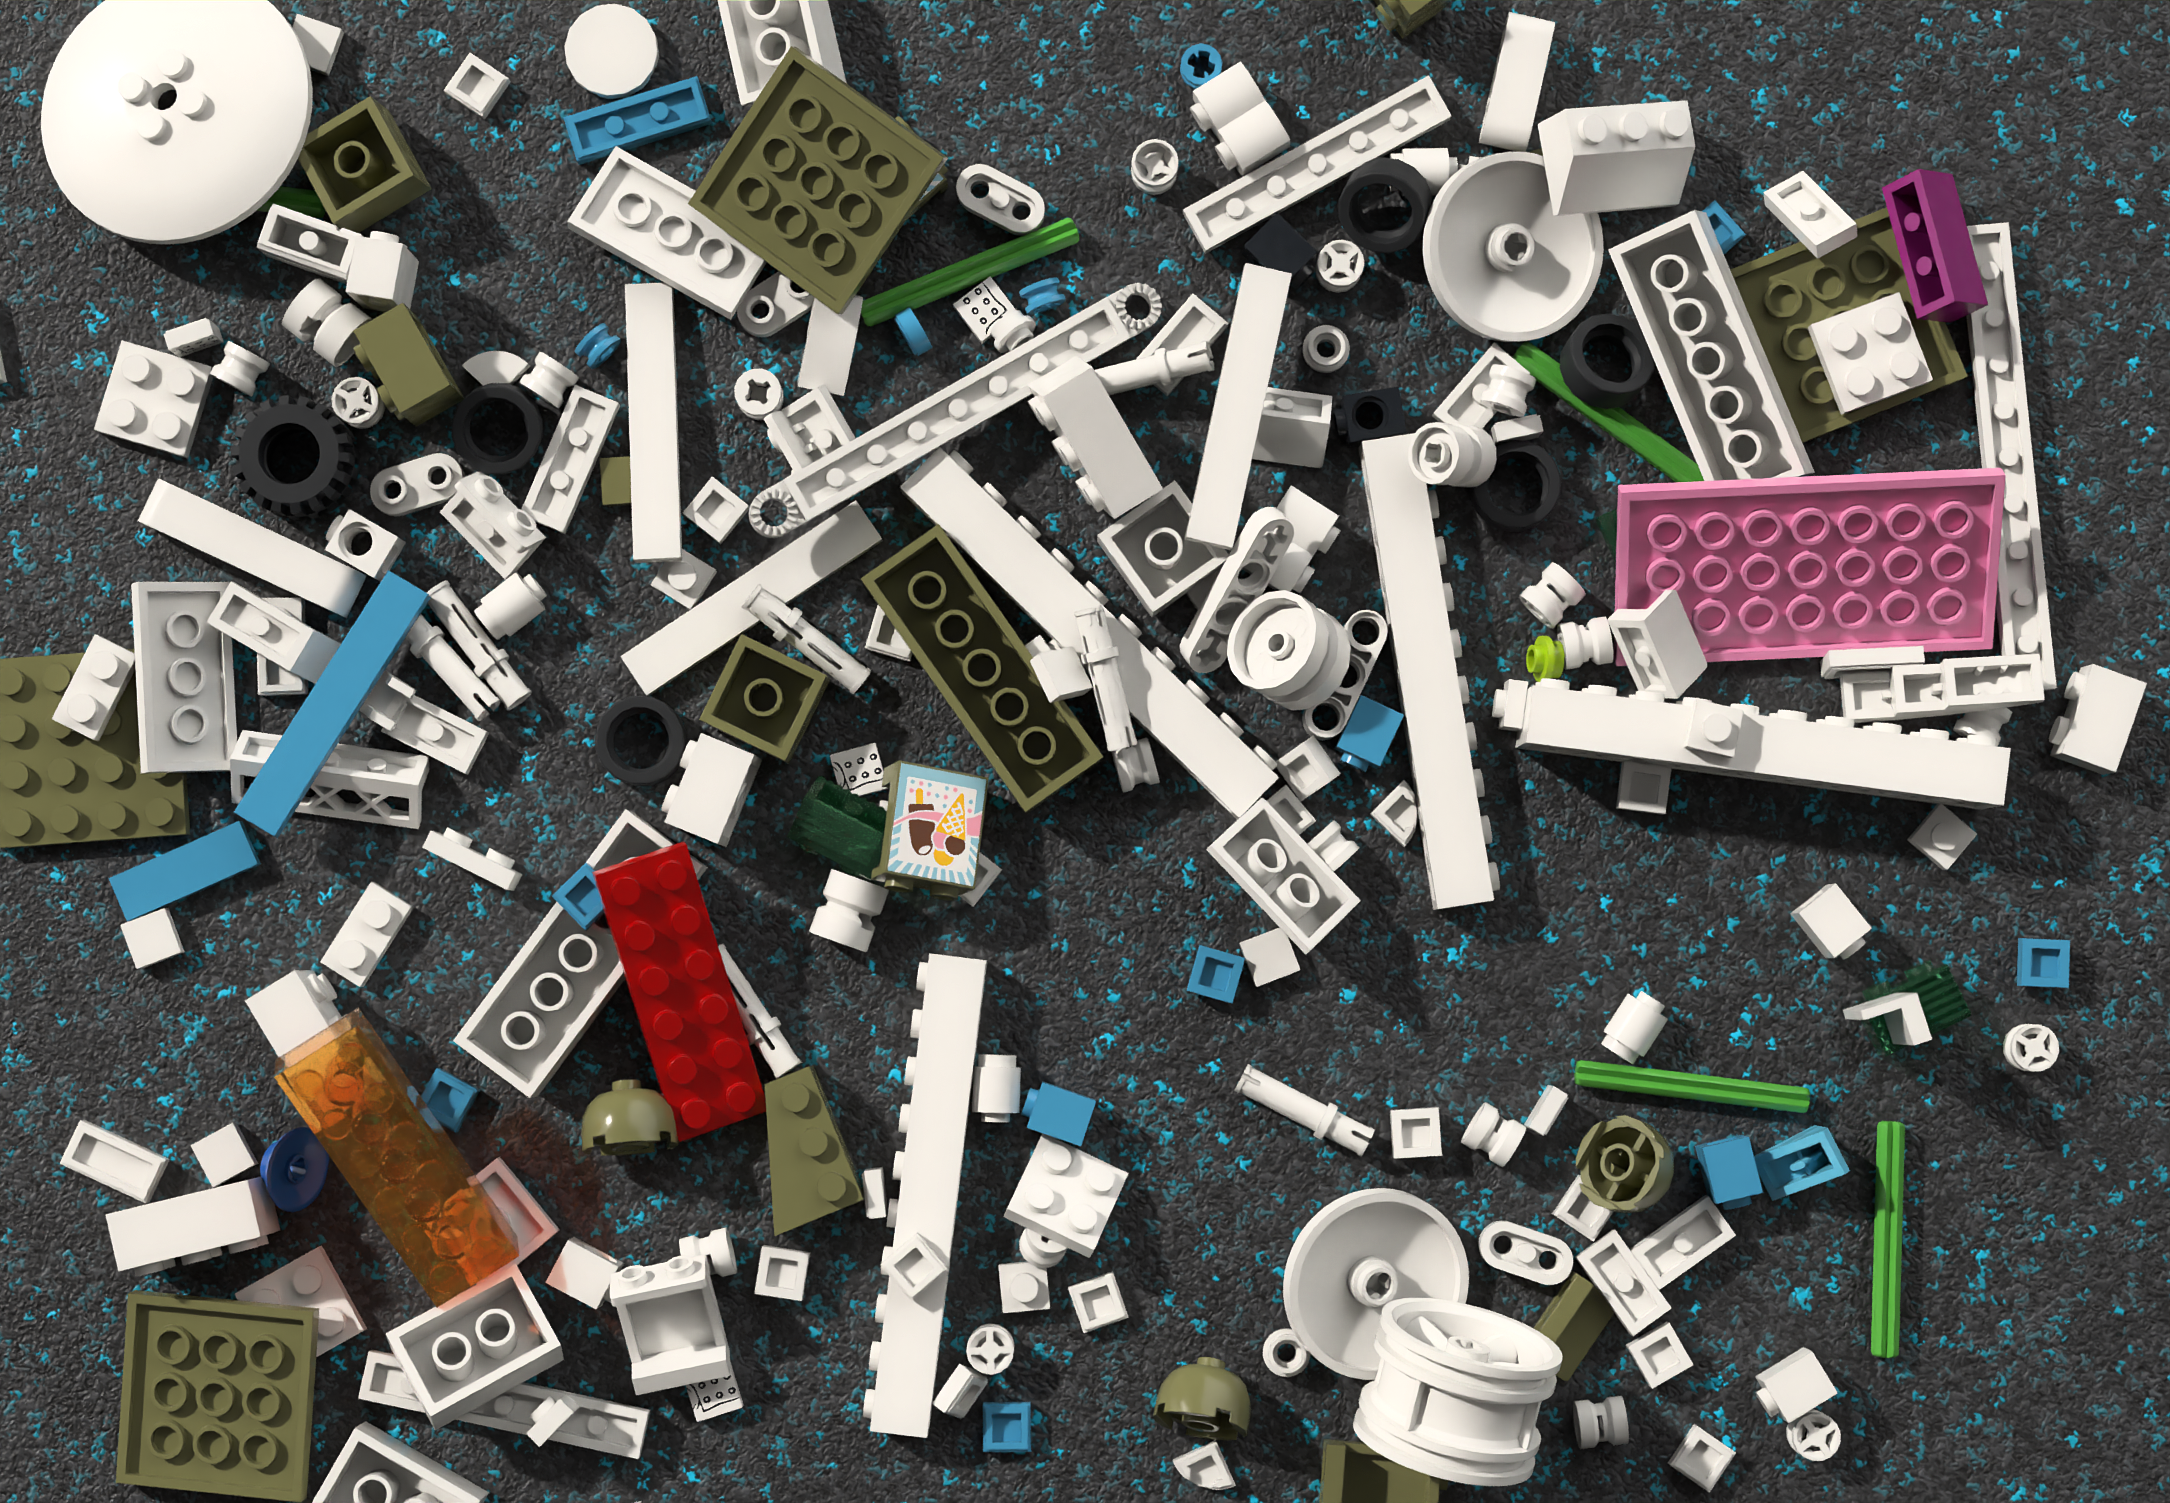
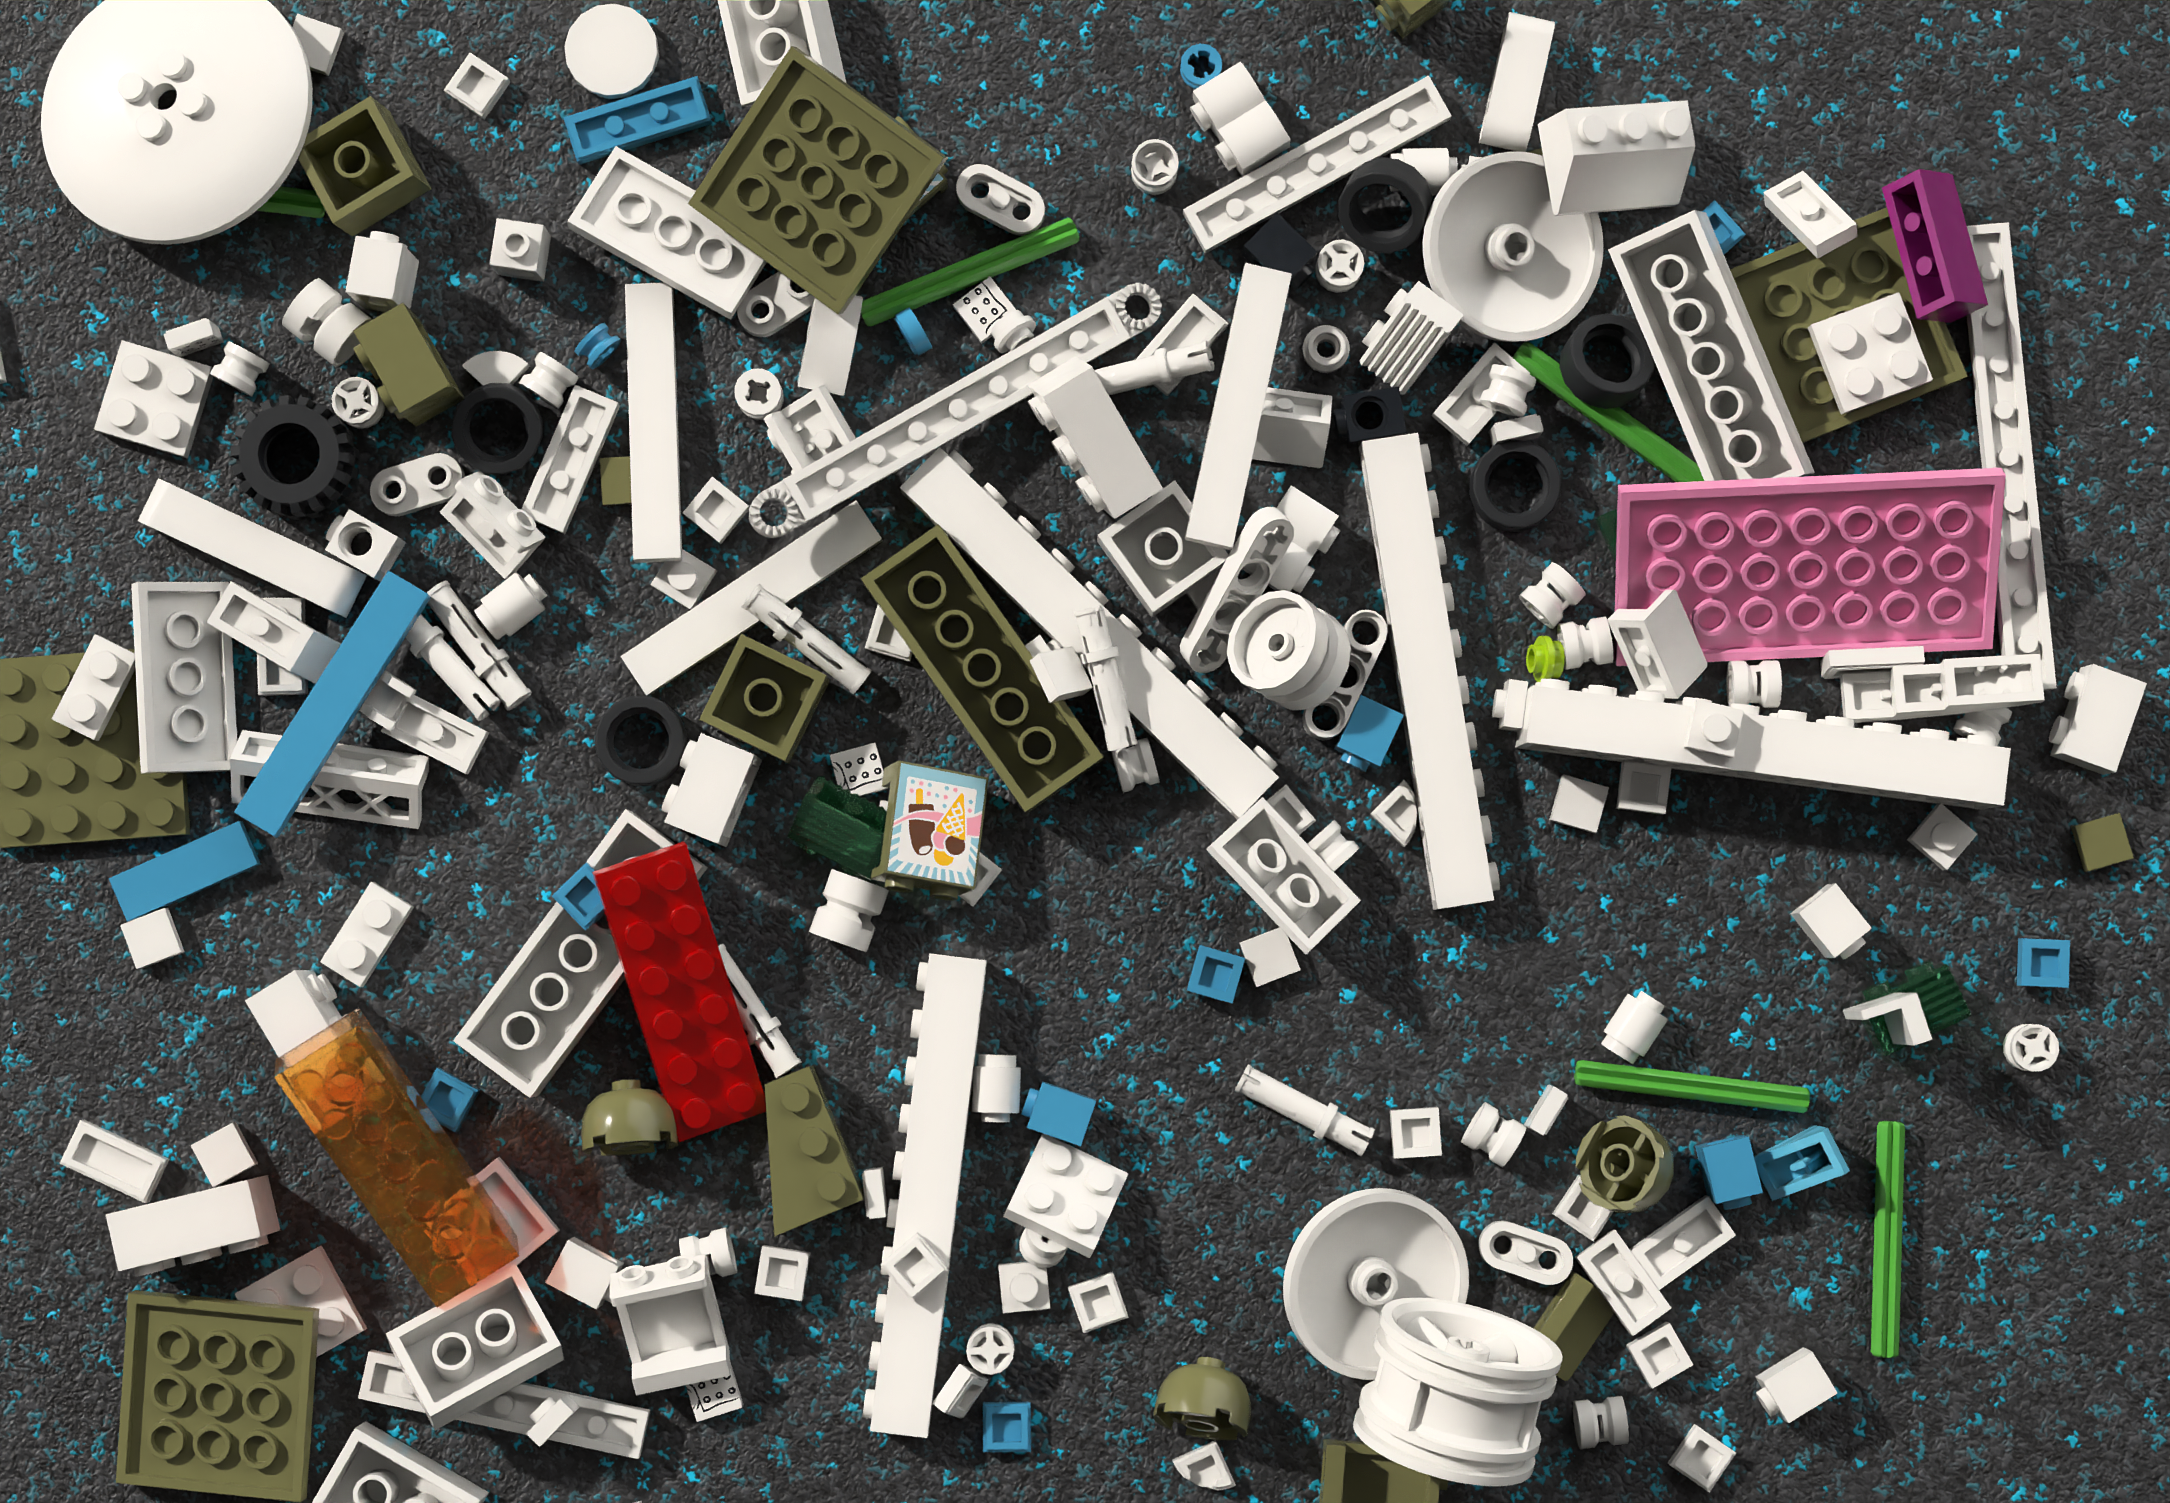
(295, 1169): blue piece -> none
(307, 243): white brick -> none
(455, 848): white plate -> none
(520, 249): none -> white brick
(1042, 296): dark azure bush -> none
(1278, 1366): white plate -> none
(1307, 768): white plate -> none
(1410, 337): none -> white brick
(1452, 455): white wheel -> none
(1579, 804): none -> white tile
(1754, 683): none -> white wheel
(1819, 1442): white wheel -> none
(2102, 842): none -> olive tile

